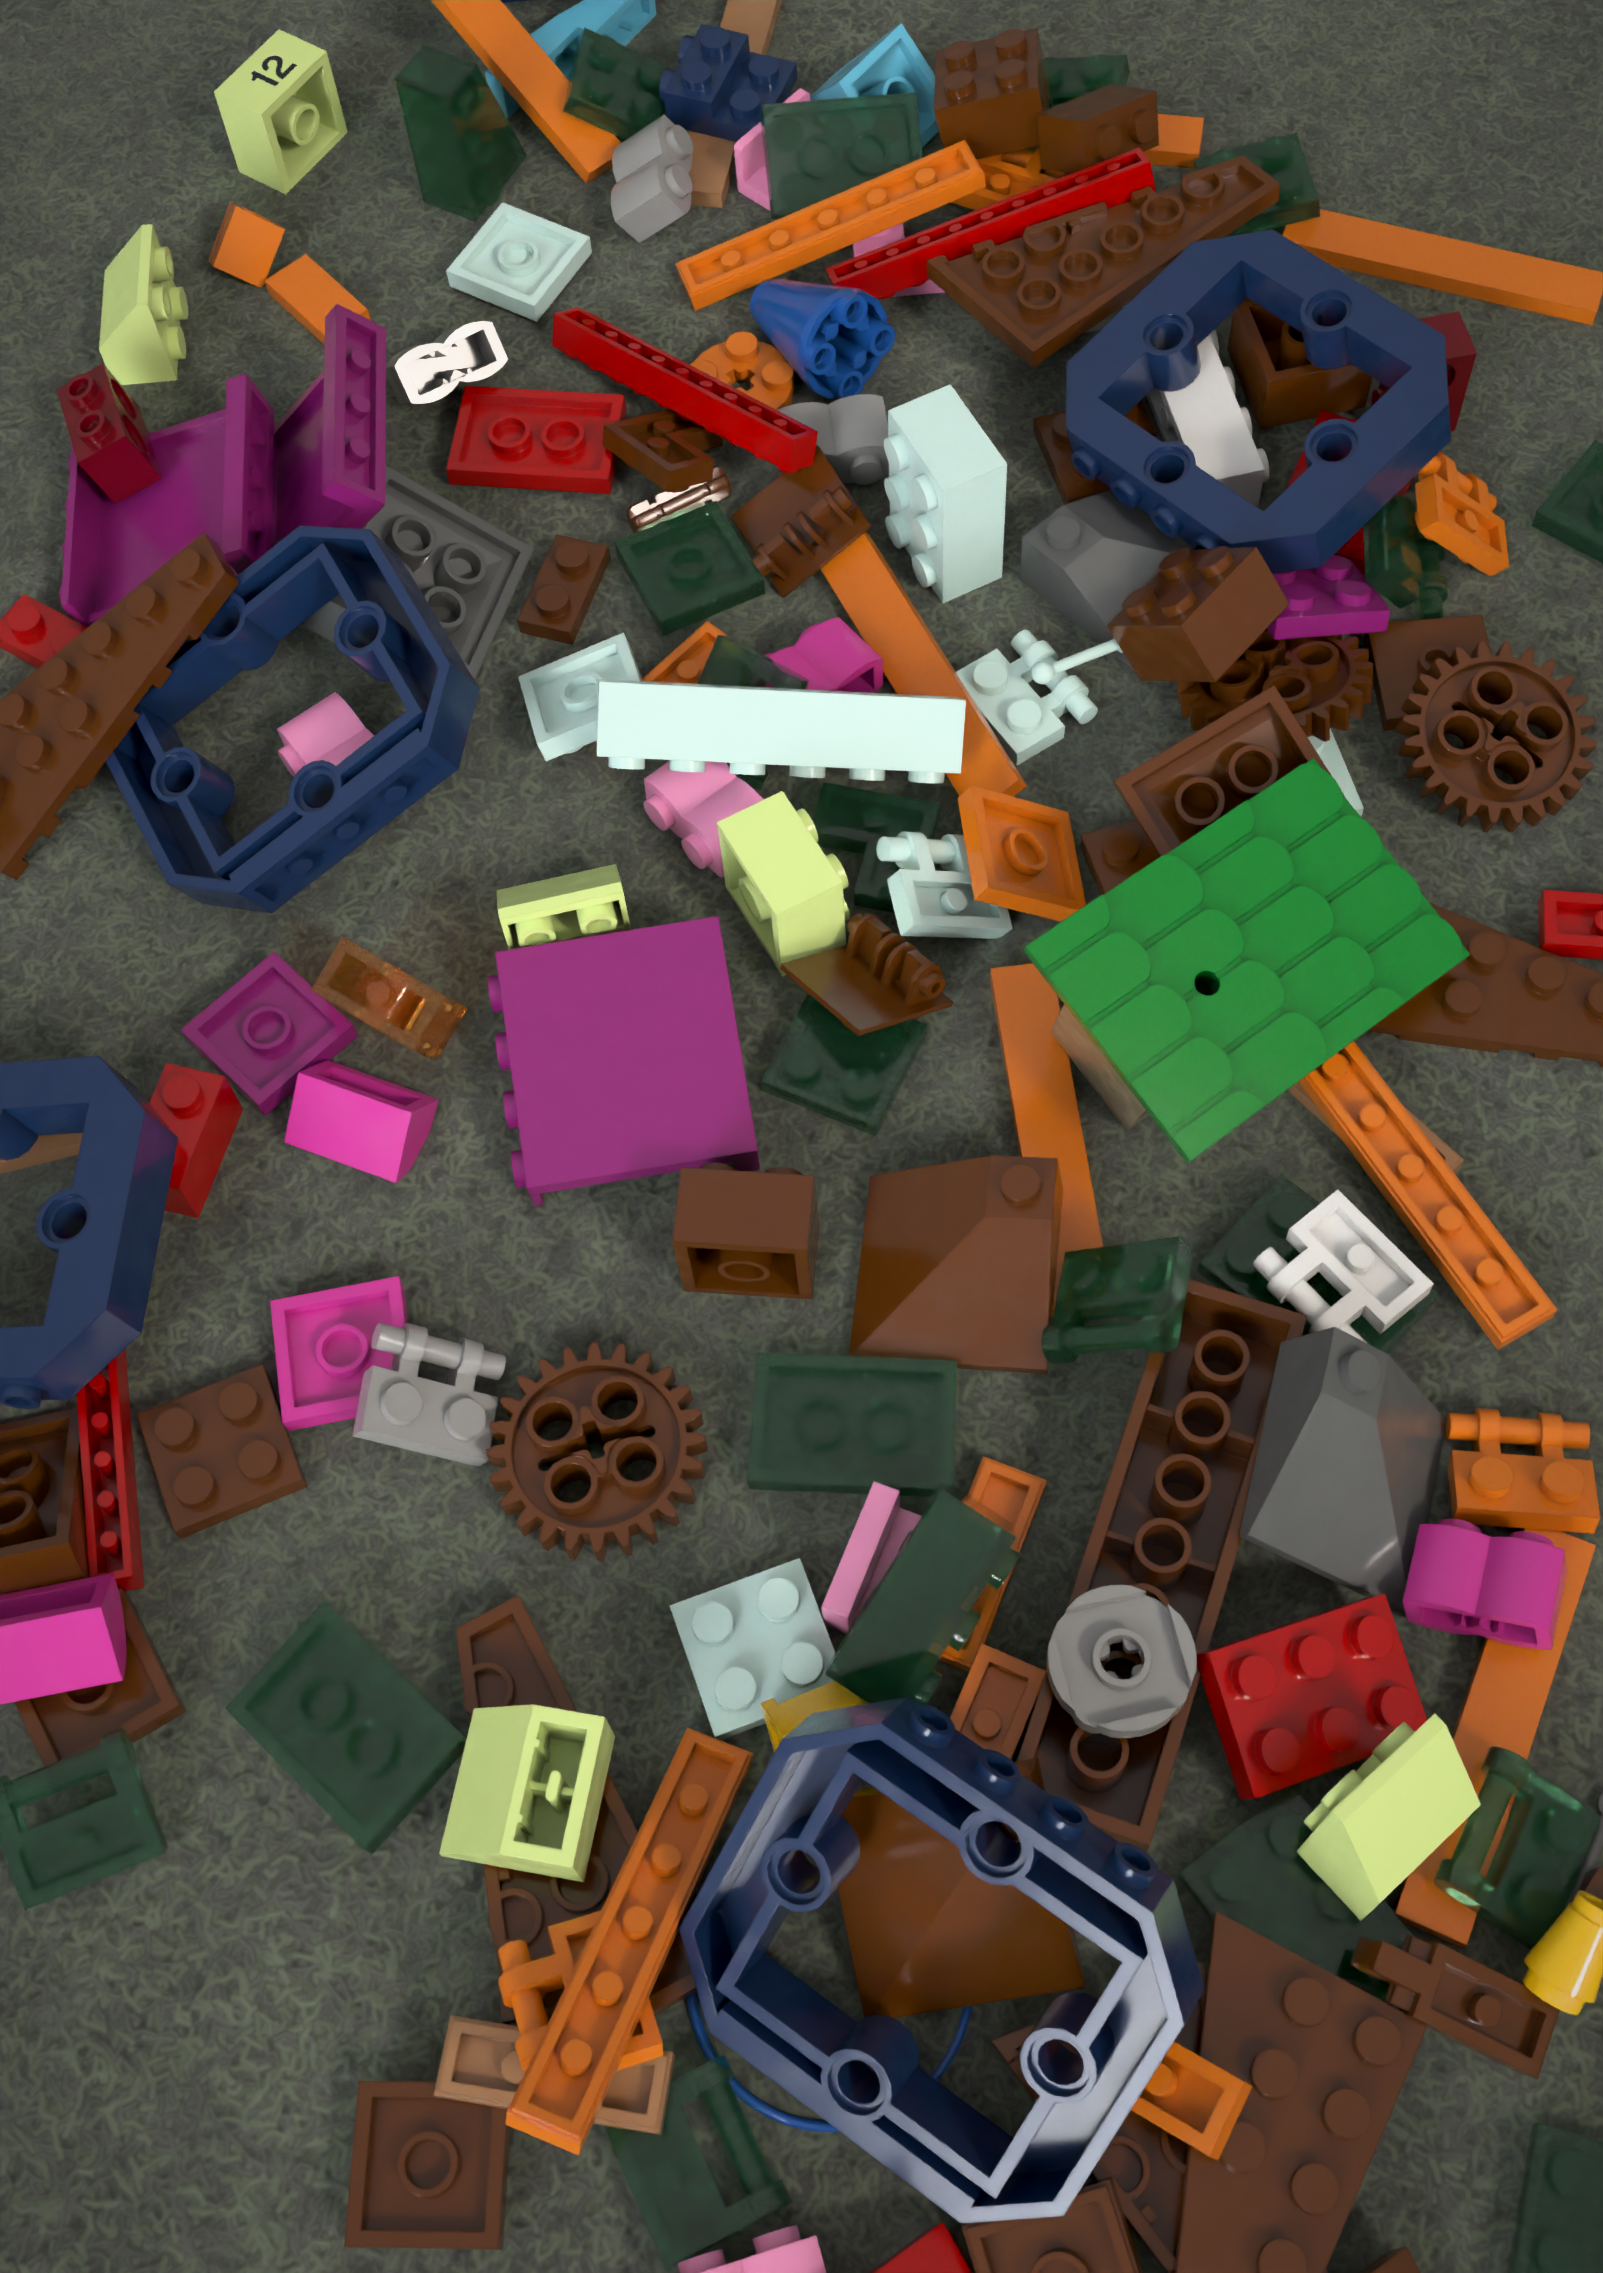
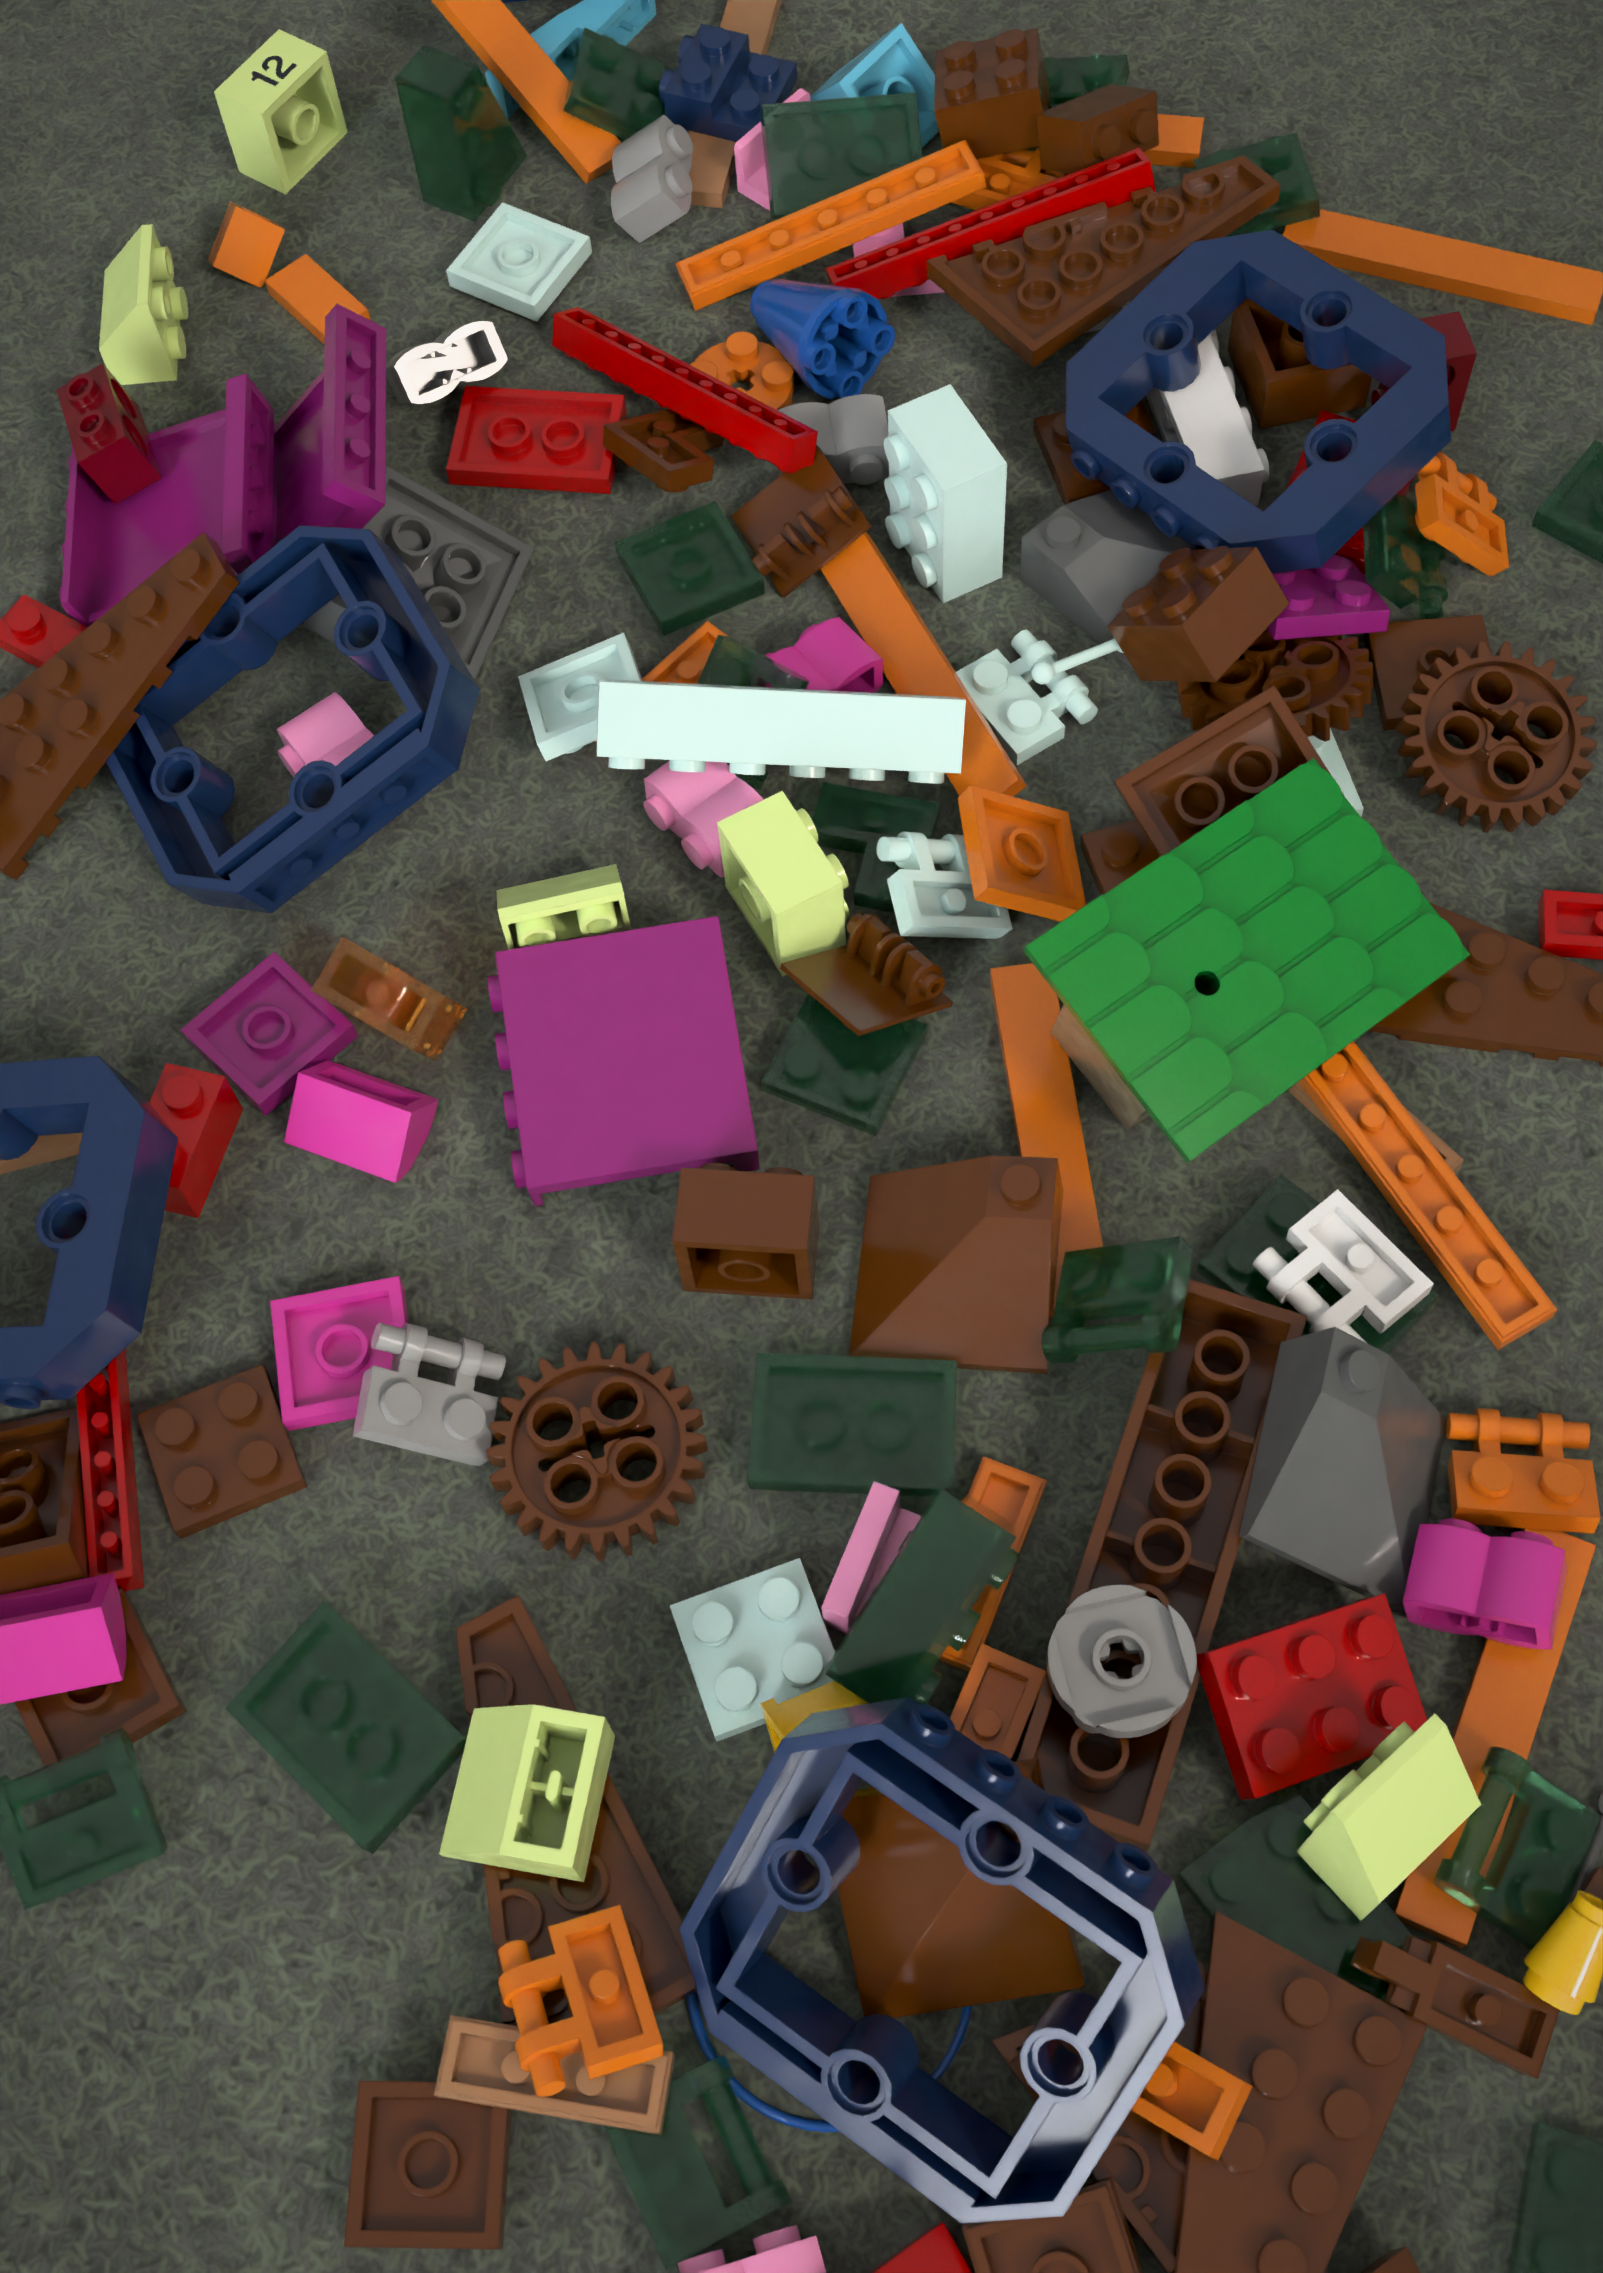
(564, 589): reddish brown plate -> none
(628, 1944): orange tile -> none
(670, 504): axle -> none

